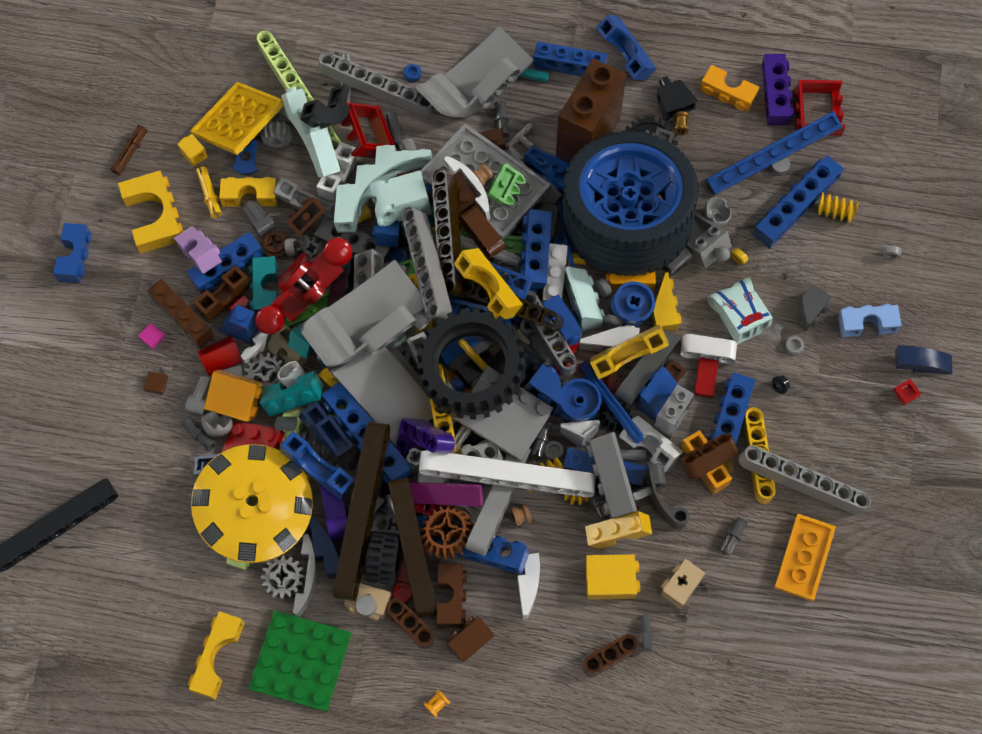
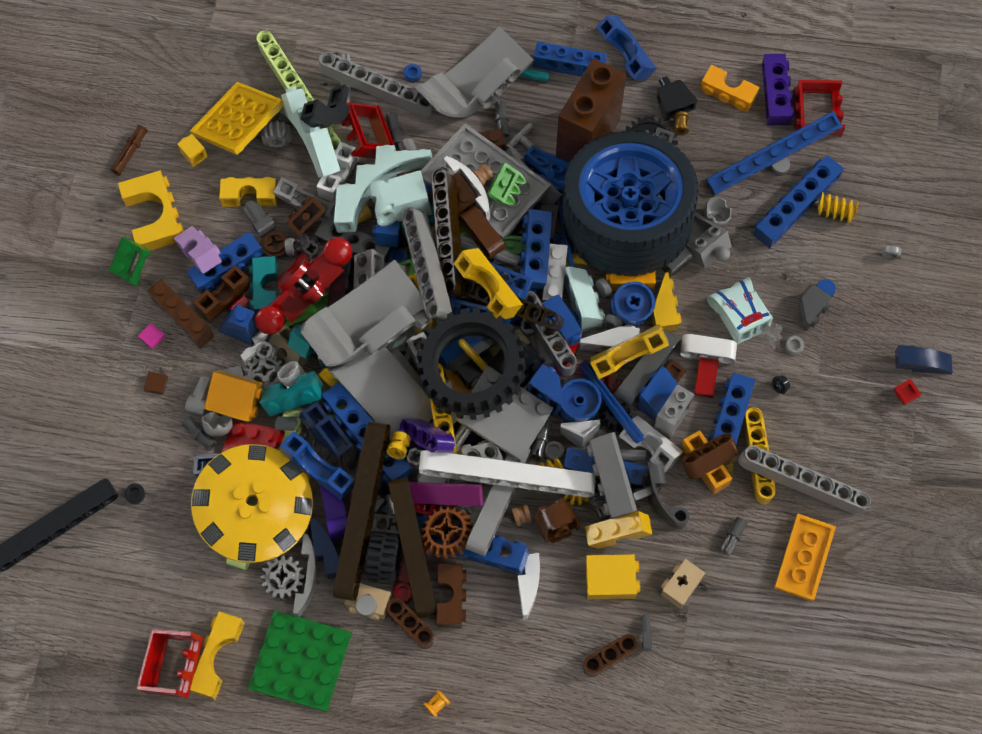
(72, 267): blue arch -> none
(125, 258): none -> green plate
(135, 494): none -> black tile
(154, 659): none -> red window
(211, 198): yellow pin -> none
(220, 355): red panel -> none
(246, 167): blue piece -> none
(271, 352): none -> light grey bush
(398, 445): none -> yellow wheel
(457, 384): blue plate -> none
(470, 638): reddish brown brick -> none
(556, 521): none -> reddish brown brick
(738, 256): yellow tile -> none
(827, 286): none -> blue tile
(884, 317): light blue arch -> none

